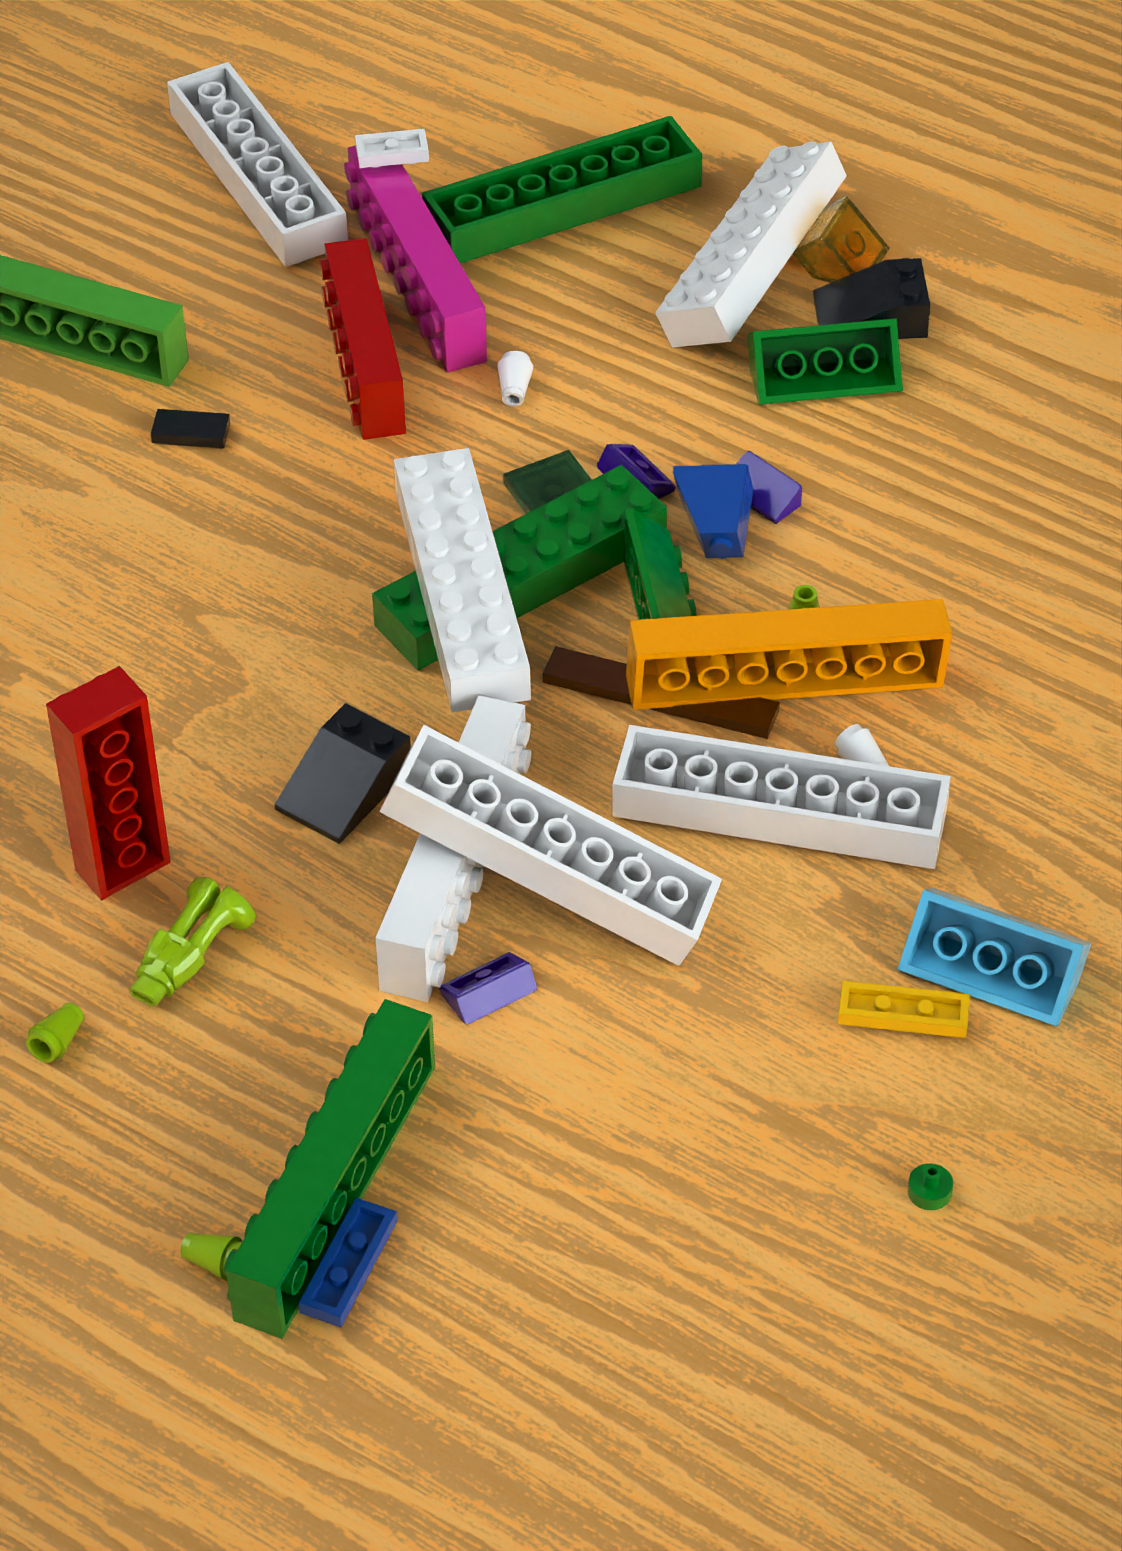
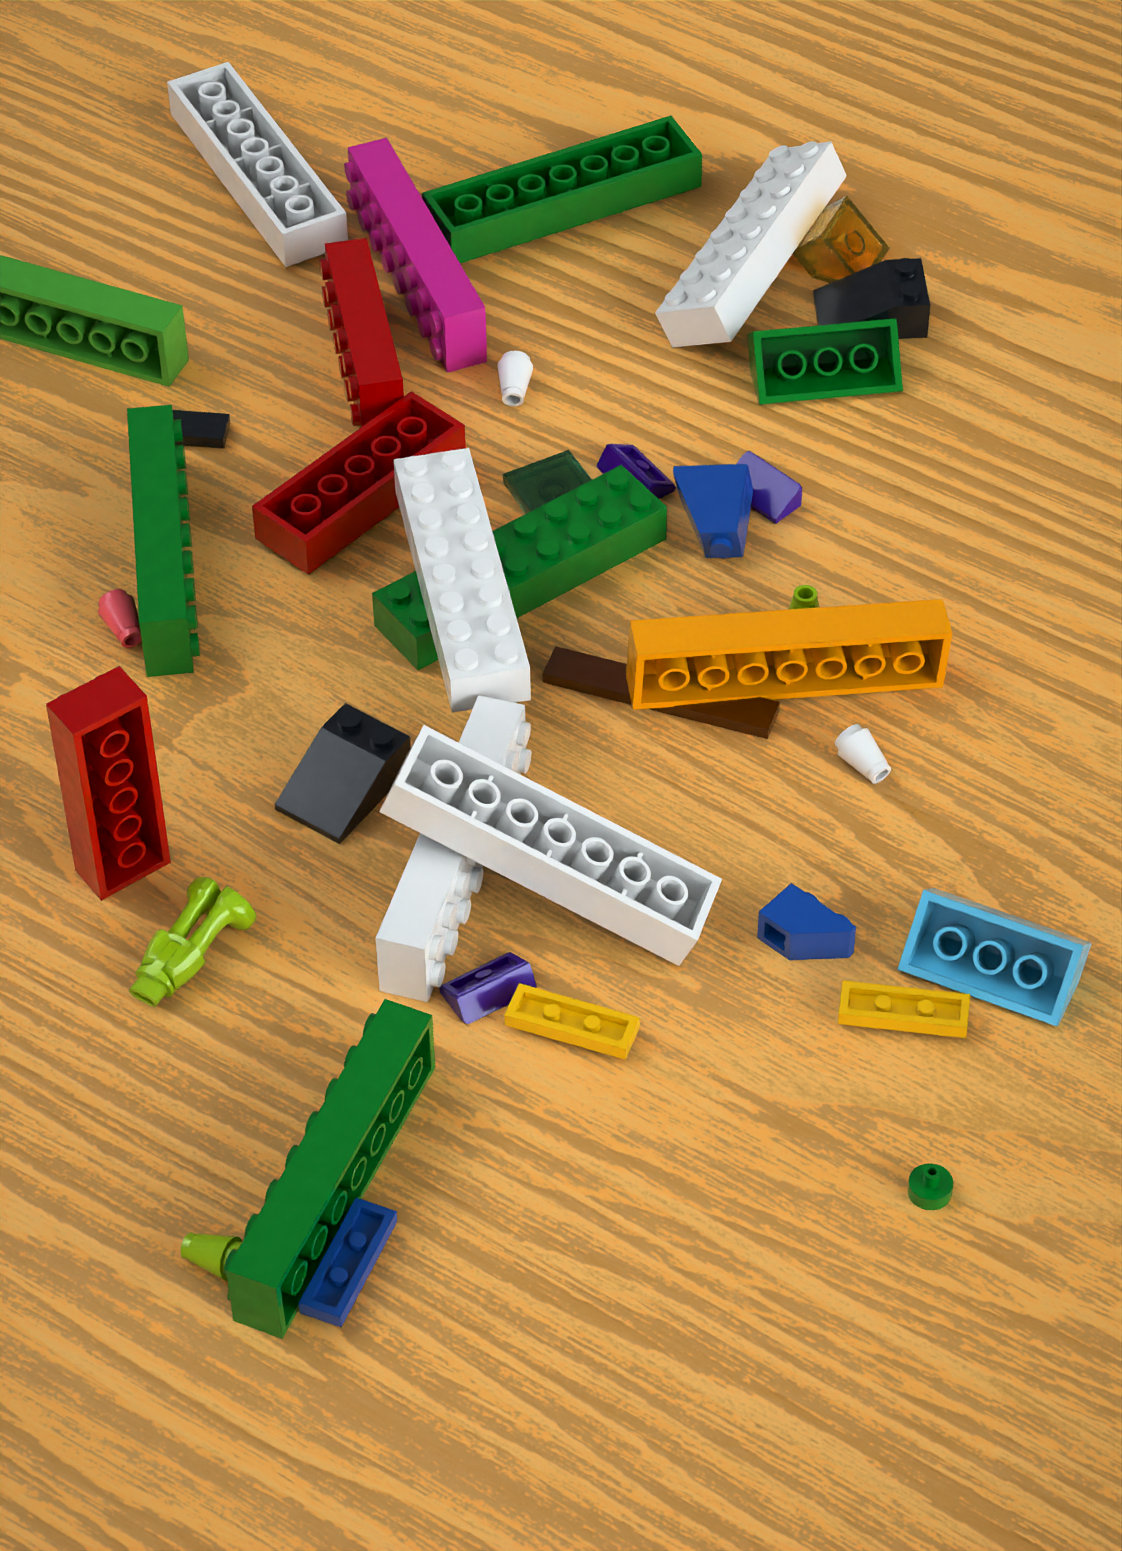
(54, 1033): lime cone -> none
(121, 616): none -> coral cone
(161, 541): none -> green brick
(351, 483): none -> red brick
(392, 148): white plate -> none
(572, 1021): none -> yellow plate
(654, 569): green slope -> none
(781, 796): white brick -> none
(804, 928): none -> blue slope

